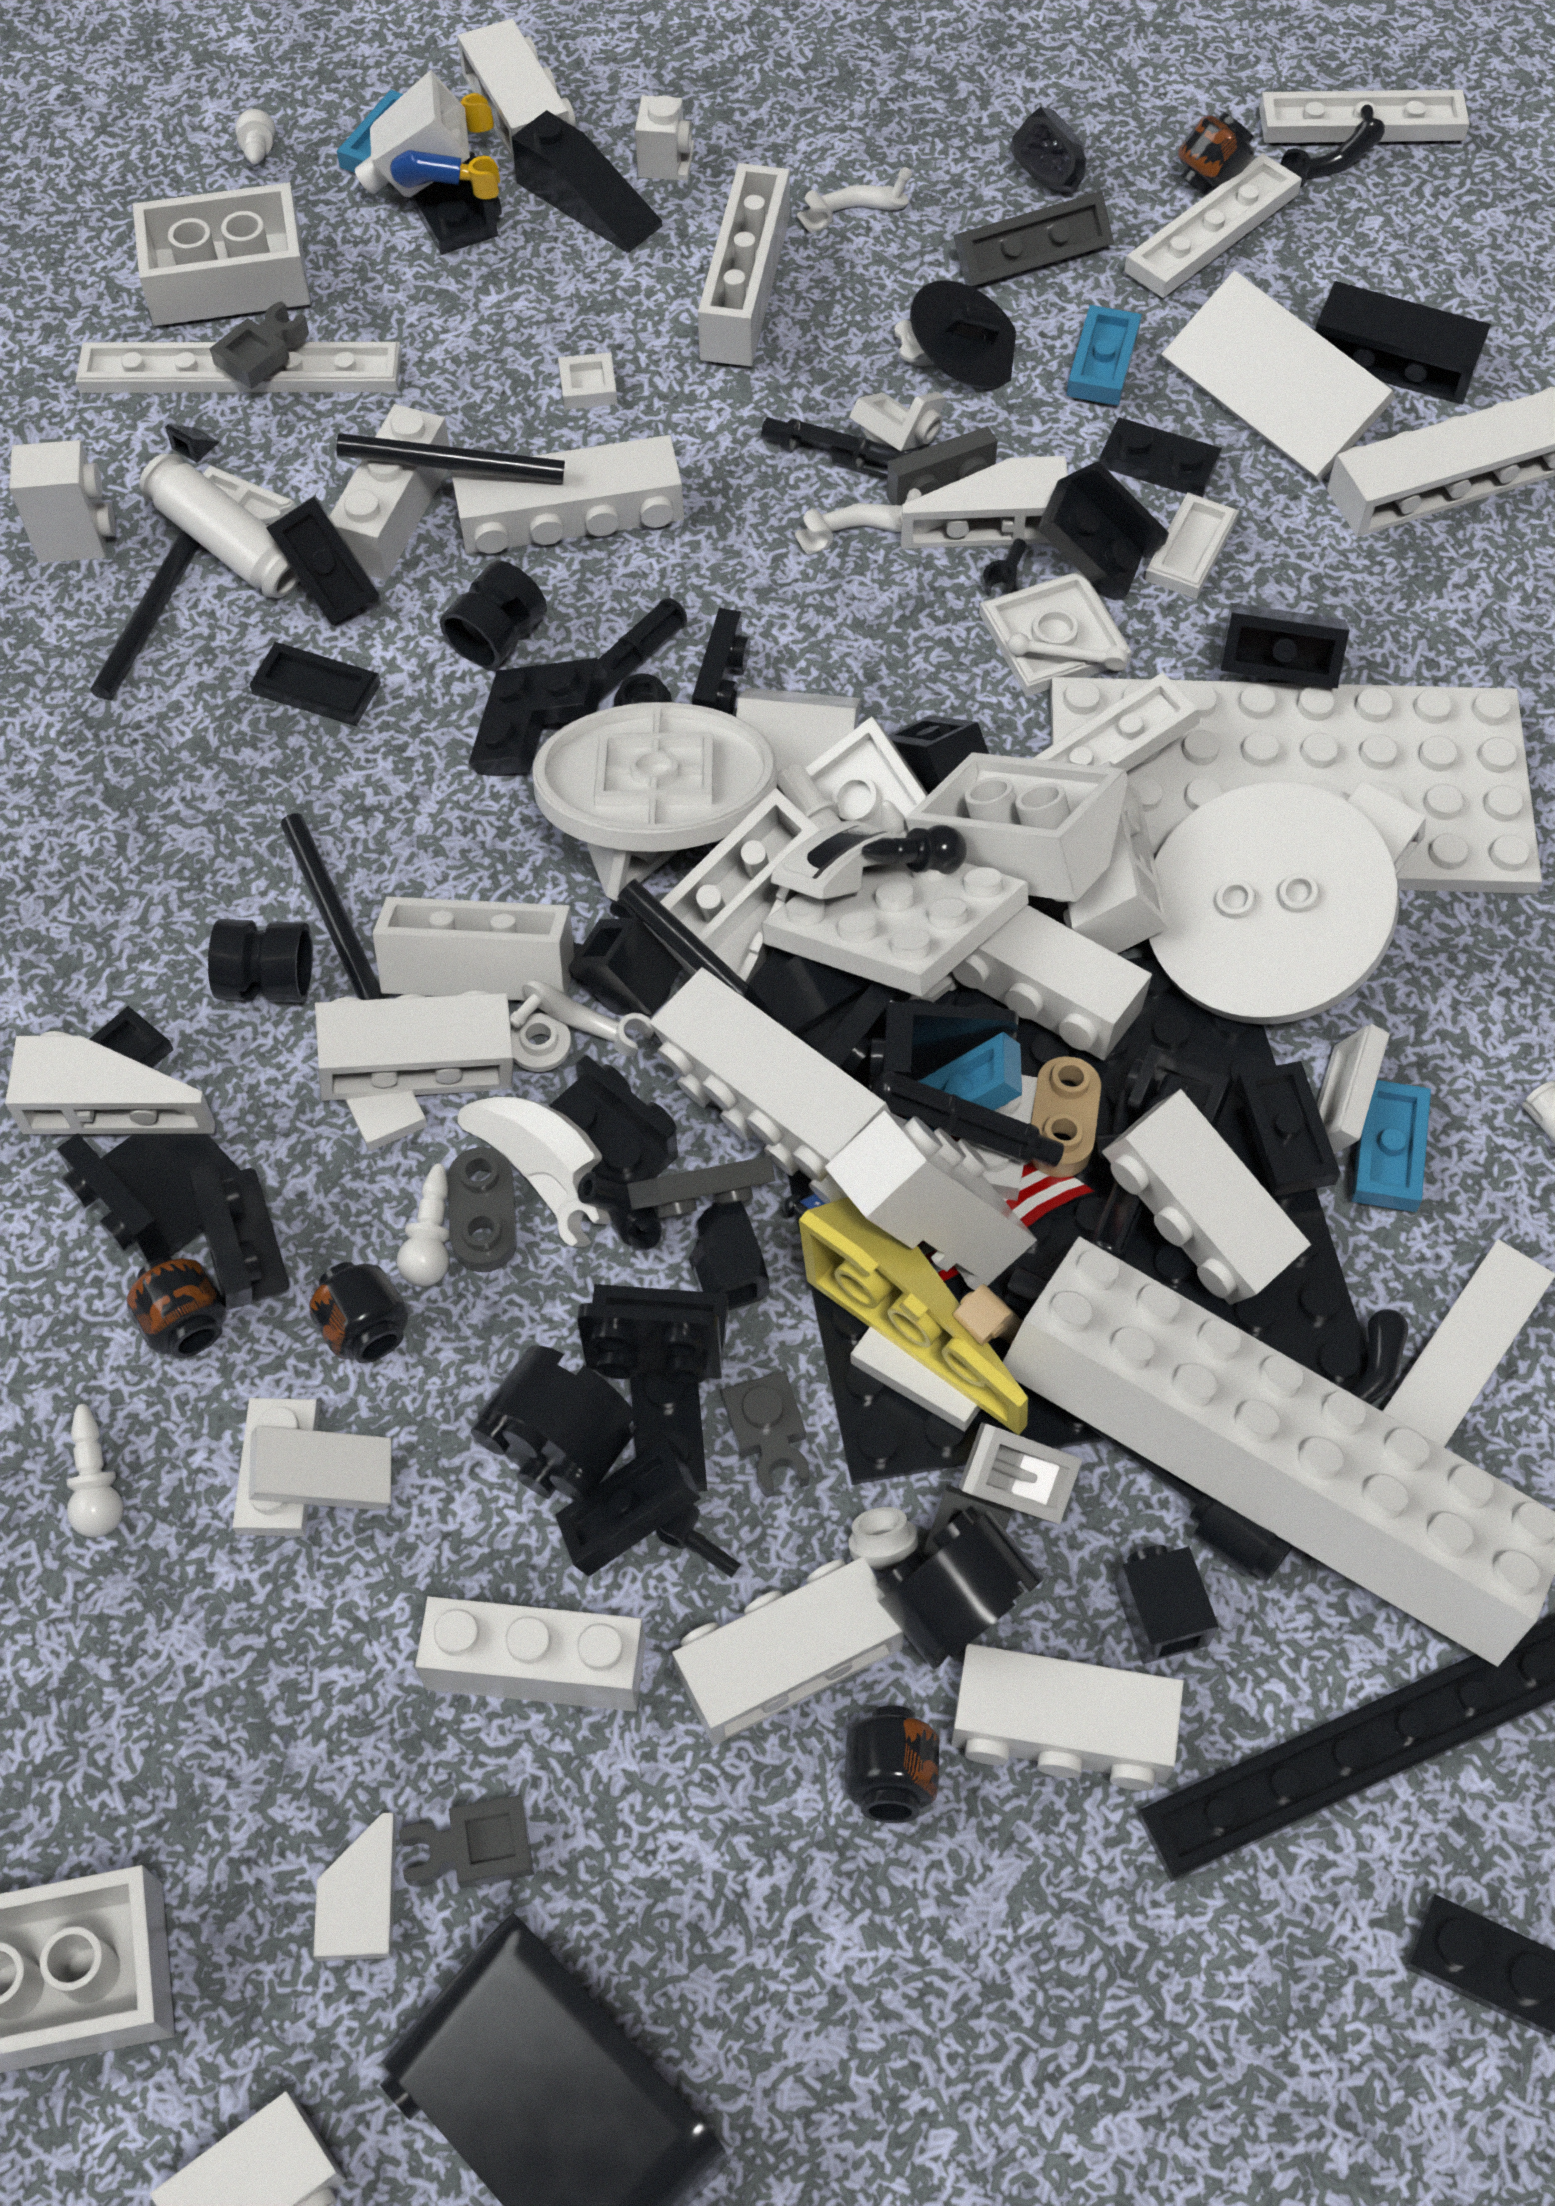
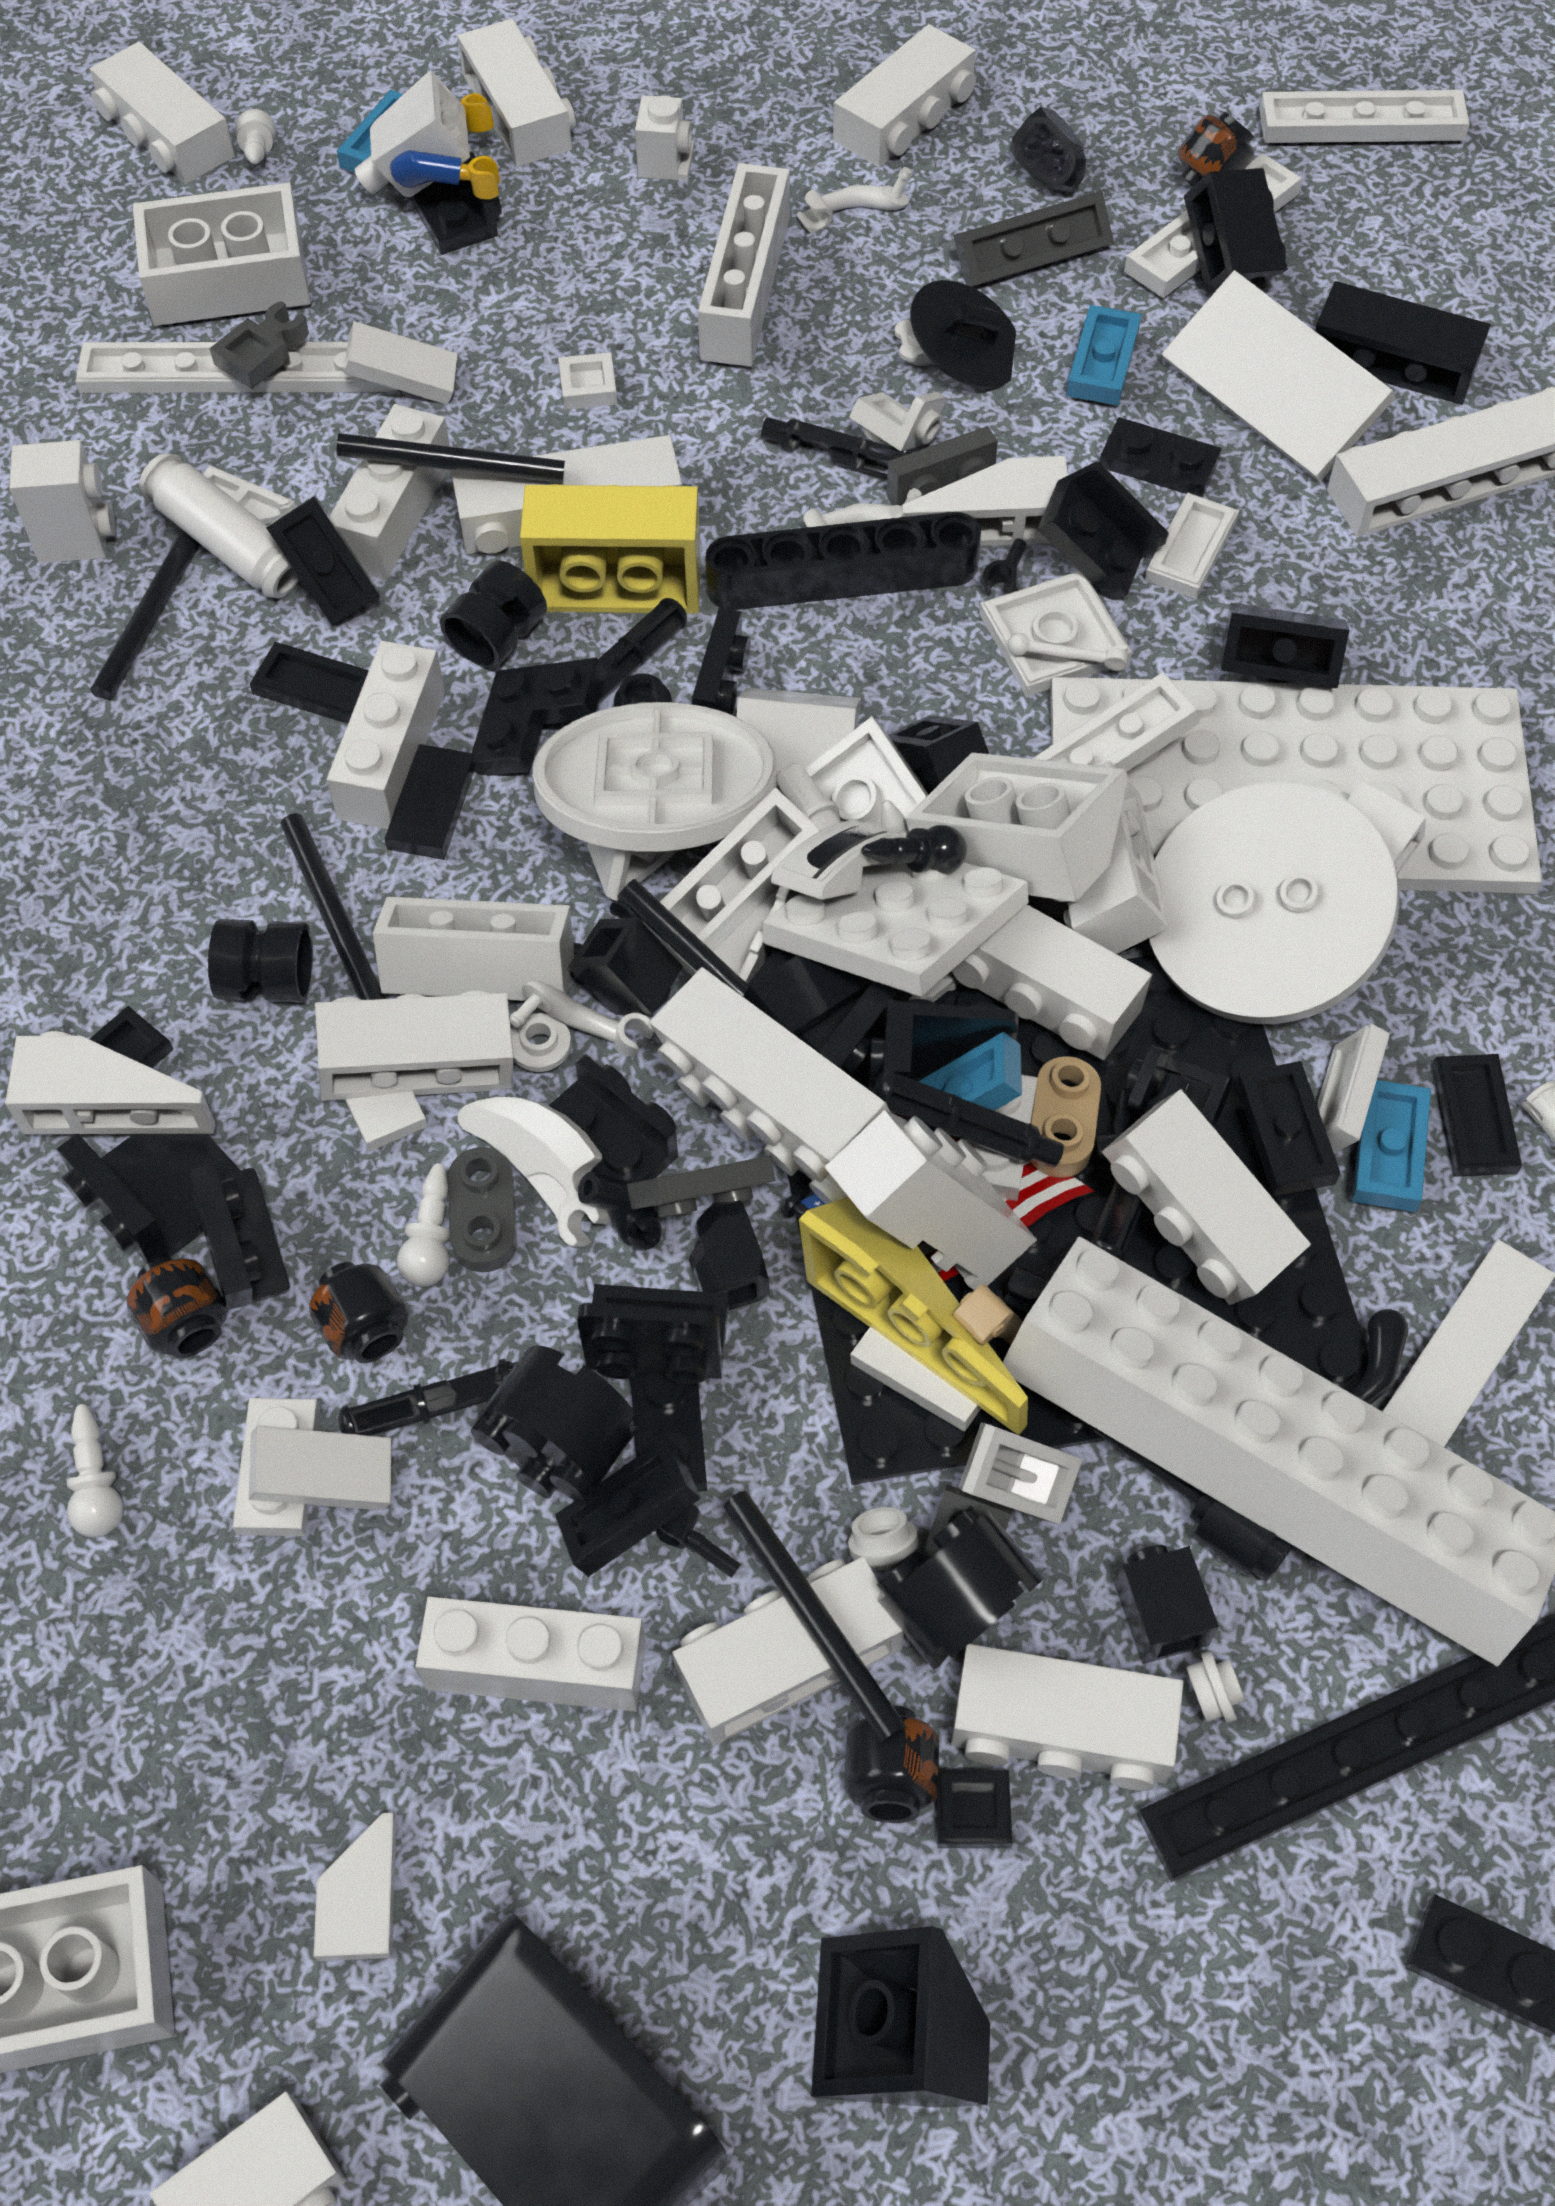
(161, 113): none -> white brick
(190, 441): black piece -> none
(384, 733): none -> white brick
(400, 363): none -> white tile
(423, 1402): none -> black piece
(430, 802): none -> black tile
(484, 1844): dark grey plate -> none
(581, 182): black slope -> none
(612, 546): none -> light yellow brick
(766, 1423): dark grey plate -> none
(814, 1617): none -> black bar
(842, 560): none -> black beam
(898, 2022): none -> black slope
(904, 96): none -> white brick
(974, 1809): none -> black tile
(1216, 1687): none -> white plate
(1235, 227): none -> black brick
(1365, 136): black piece -> none
(1476, 1115): none -> black tile

